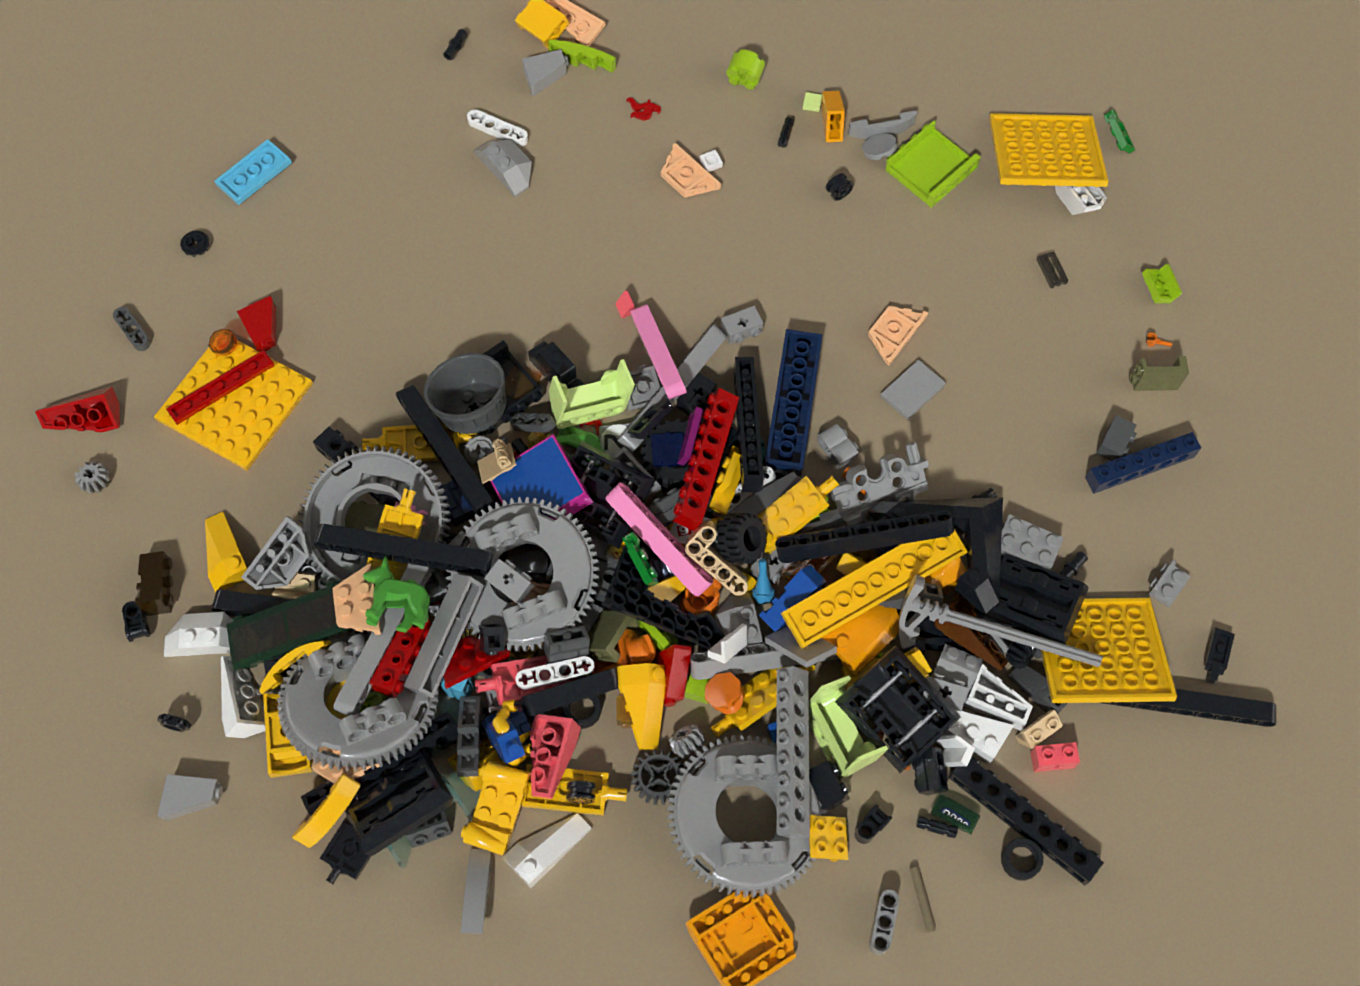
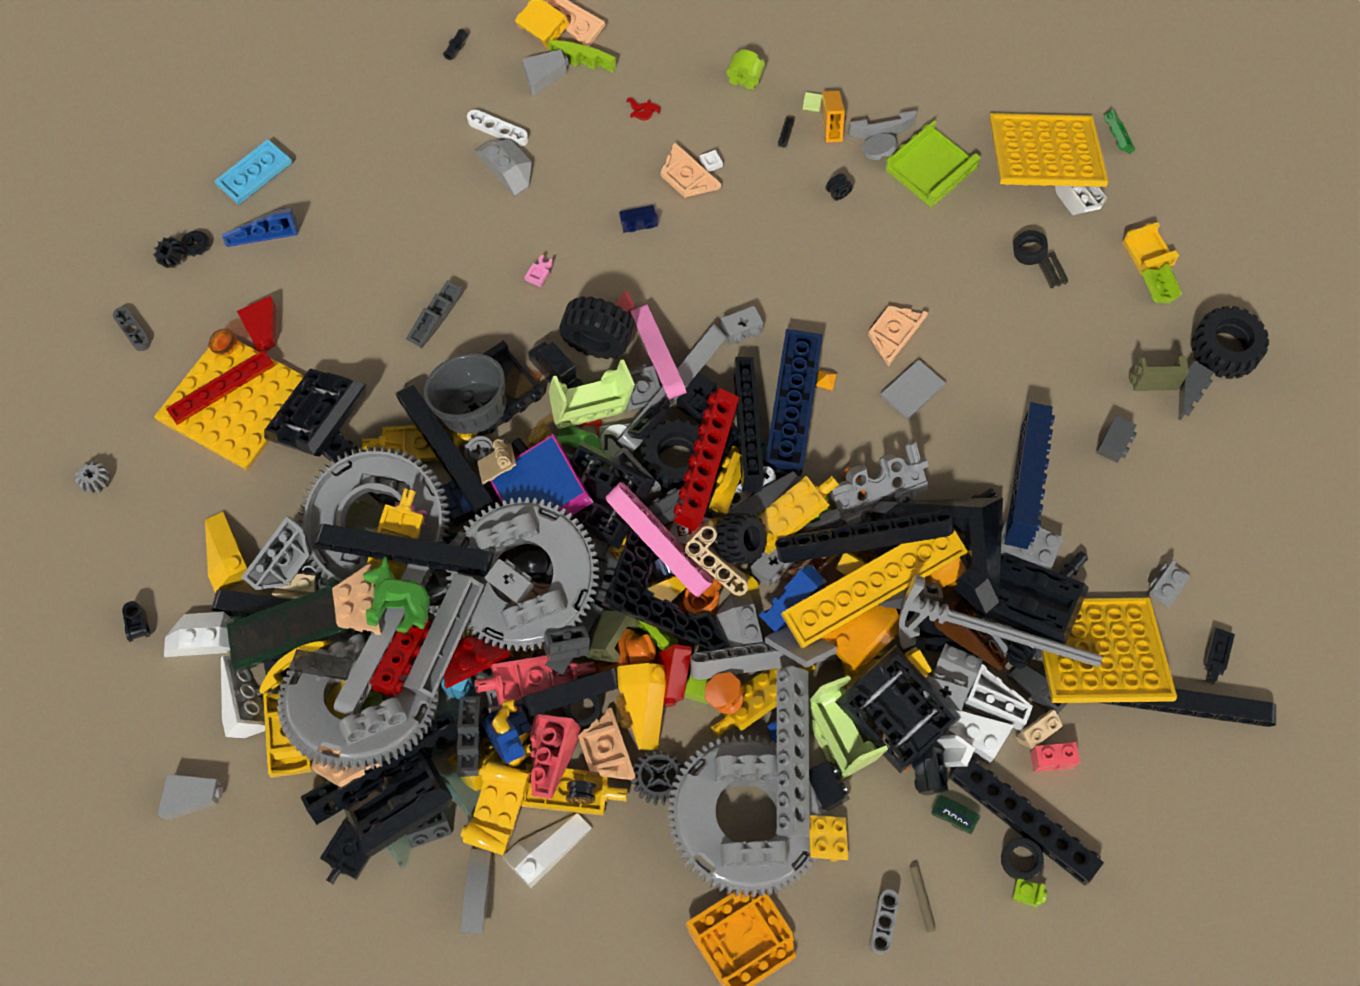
(92, 411): red wedge -> none
(155, 583): dark brown wedge -> none
(169, 252): none -> black gear
(173, 722): black gear -> none
(267, 227): none -> blue wedge
(315, 412): none -> black piece
(321, 664): none -> clear smoke tile
(328, 812): yellow slope -> none
(435, 314): none -> dark grey slope
(497, 643): black brick -> none
(532, 422): dark grey beam -> none
(538, 273): none -> bright pink plate
(554, 668): white beam -> none
(596, 327): none -> black tyre
(605, 749): none -> light nougat wing
(638, 219): none -> clear blue bracket
(640, 559): green hinge -> none
(666, 449): clear blue piece -> none
(686, 740): light grey gear -> none
(690, 436): magenta tile -> none
(729, 645): white panel -> none
(763, 591): dark azure piece -> none
(825, 380): none -> light orange slope
(838, 446): light grey brick -> none
(875, 822): black piece -> none
(937, 827): black axle -> none
(1028, 237): none -> black tyre
(1029, 476): none -> dark blue brick
(1029, 893): none -> lime bracket
(1143, 462): dark blue brick -> none
(1148, 248): none -> yellow panel
(1154, 341): orange hand -> none
(1192, 386): none -> dark grey slope
(1241, 326): none -> black tyre

